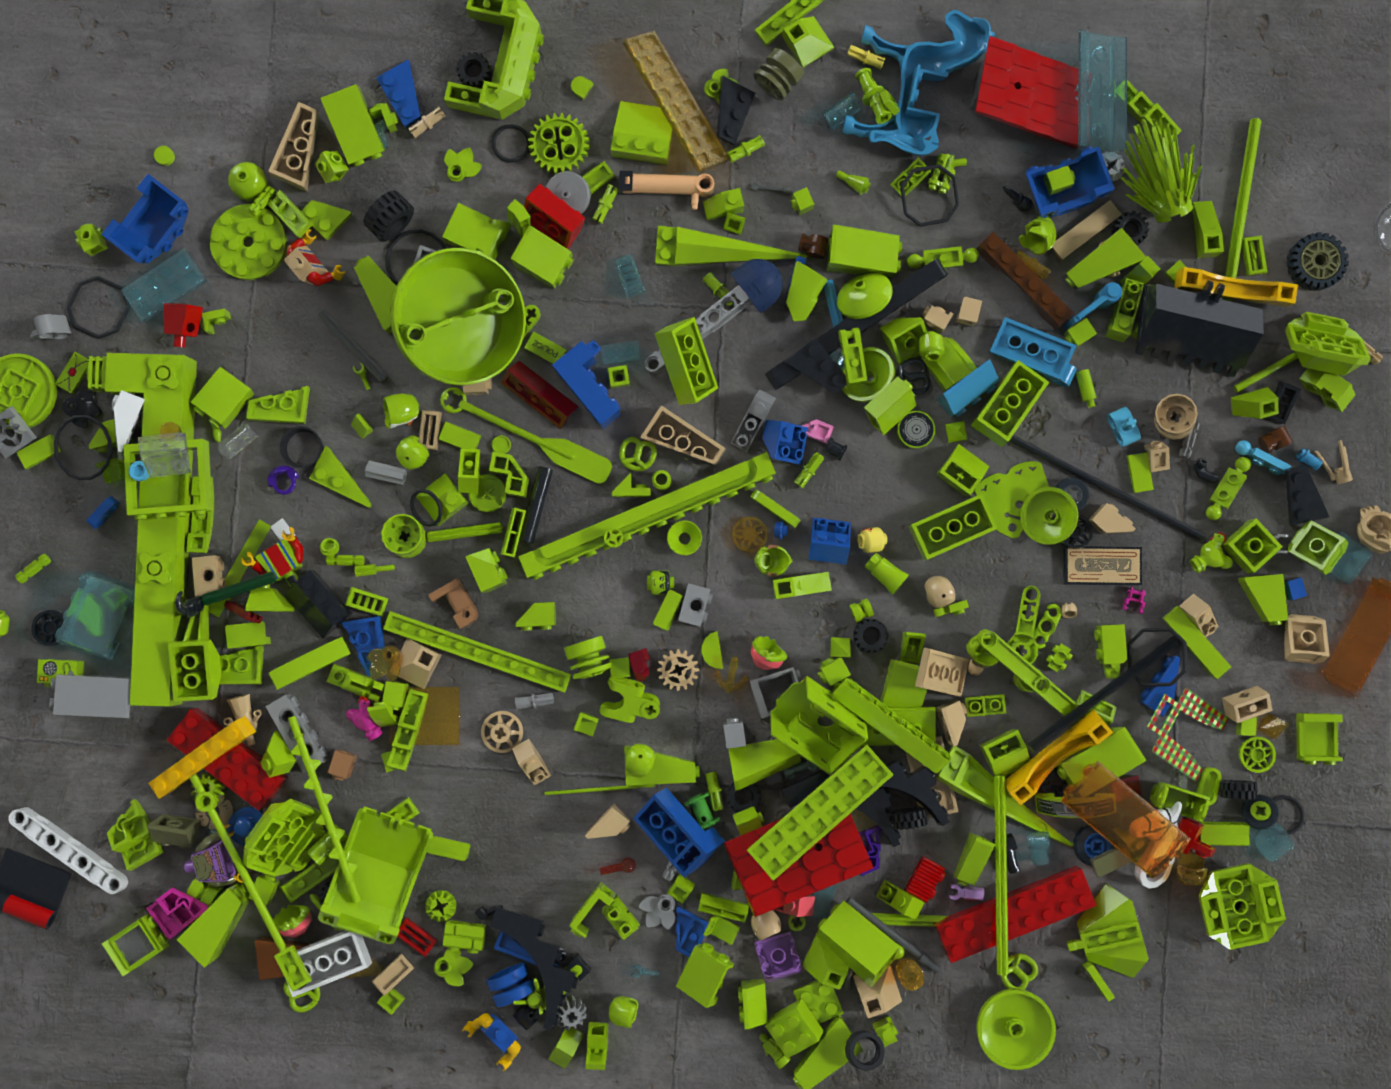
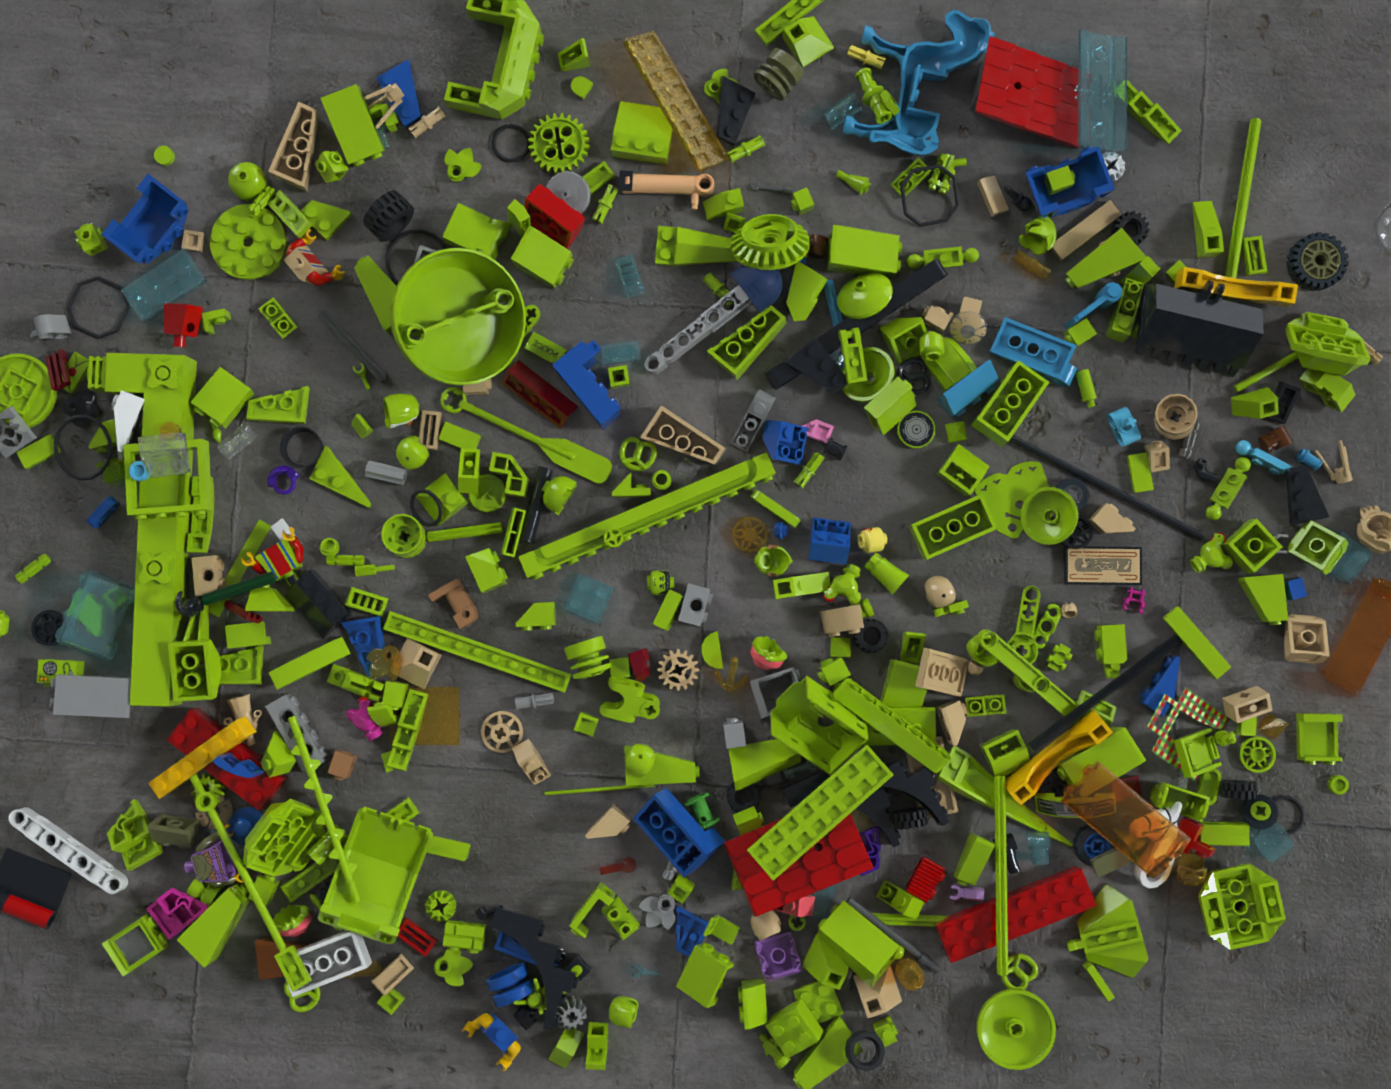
(56, 372): none -> dark red tile
(193, 241): none -> tan tile
(240, 768): none -> blue slope
(278, 317): none -> lime slope
(392, 93): none -> tan plant
(469, 60): black tyre -> none
(501, 444): lime piece -> none
(558, 492): none -> lime cylinder
(574, 56): none -> lime slope
(589, 598): none -> clear light blue plate
(684, 527): lime piece -> none
(686, 361): lime slope -> none
(714, 791): lime axle -> none
(723, 907): lime piece -> none
(747, 343): none -> lime wedge
(751, 247): none -> lime gear
(841, 620): none -> tan brick
(845, 585): none -> lime animal
(970, 322): none -> tan dish
(992, 195): none -> tan slope
(1047, 303): reddish brown arch -> none
(1158, 630): black piece -> none
(1169, 186): lime plant -> none
(1197, 753): none -> lime container
(1200, 614): tan slope -> none
(1224, 738): none -> lime piece
(1337, 784): none -> lime tile

